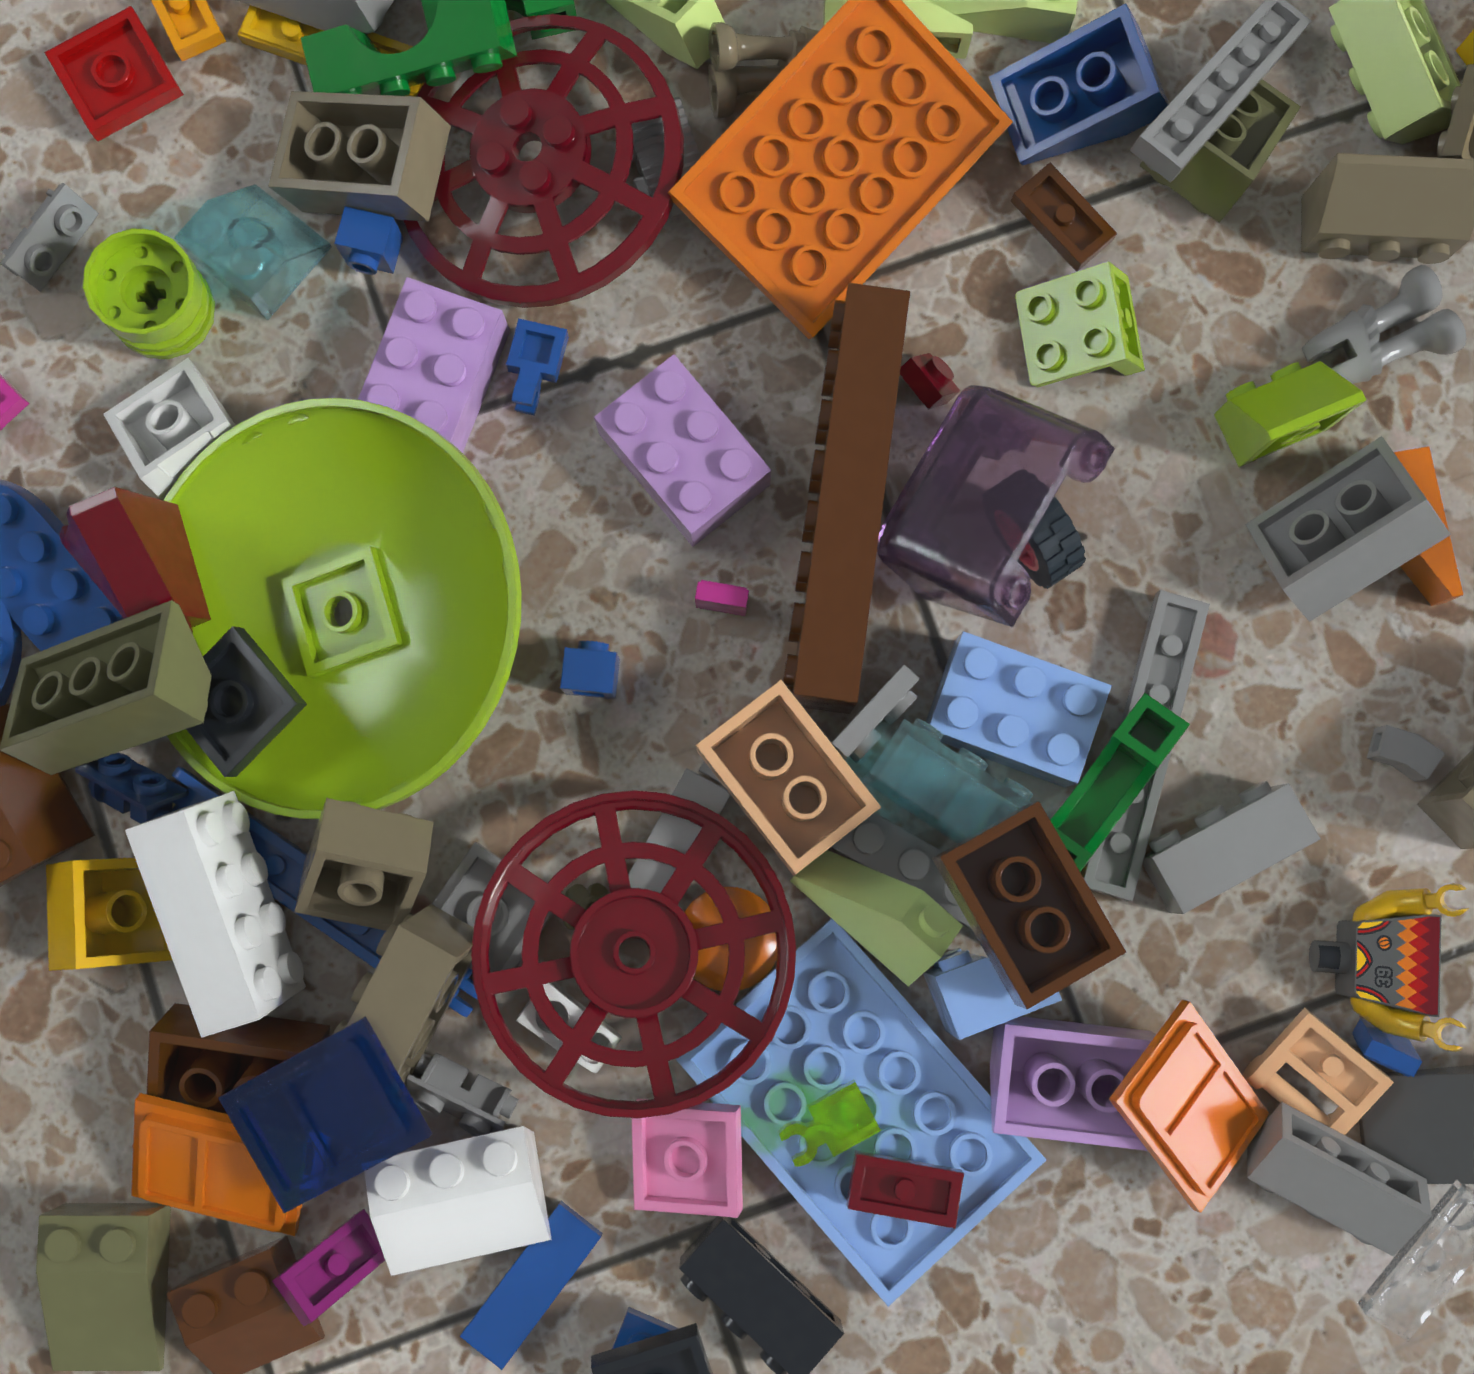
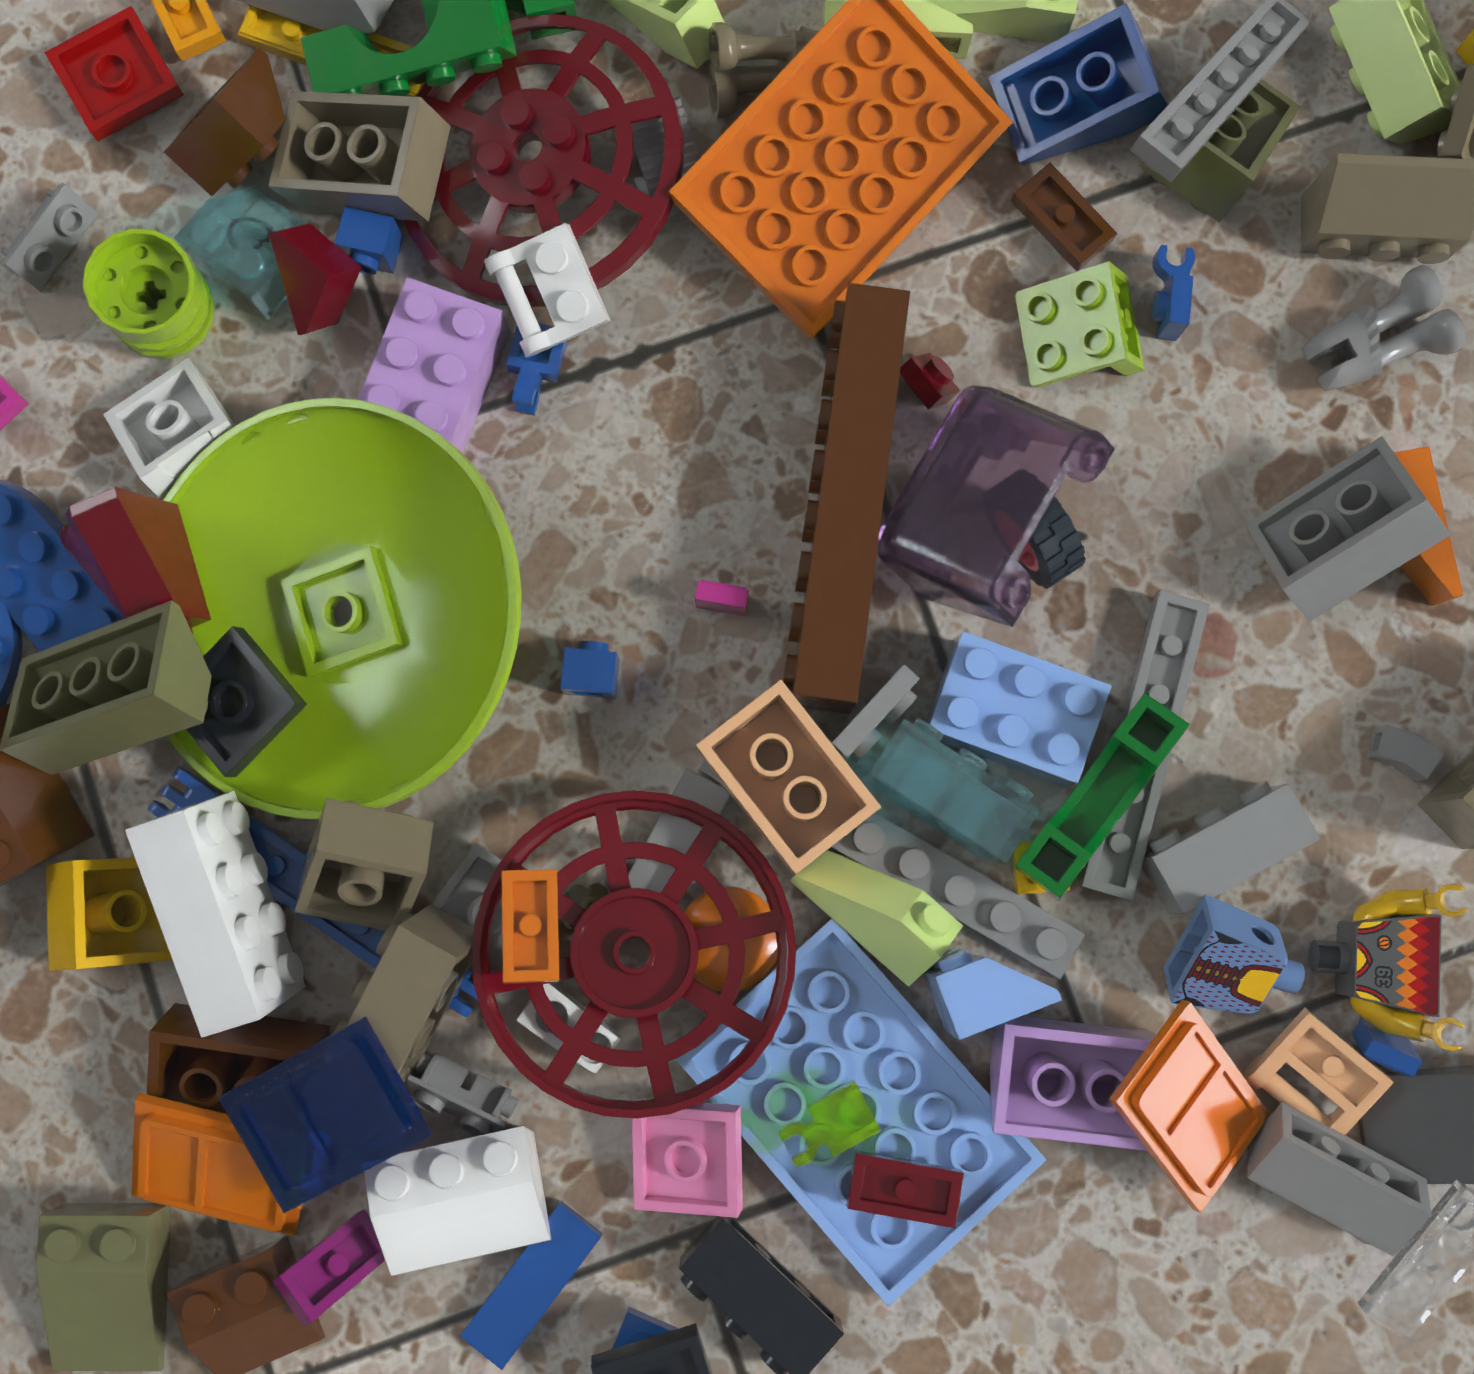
(130, 787): dark blue hinge -> none
(232, 128): none -> reddish brown slope
(314, 276): none -> dark red slope
(530, 926): none -> orange plate
(563, 284): none -> white plate
(683, 450): lavender brick -> none
(1028, 905): reddish brown brick -> none
(1173, 303): none -> blue plate
(1229, 960): none -> medium blue torso
(1285, 410): lime slope -> none

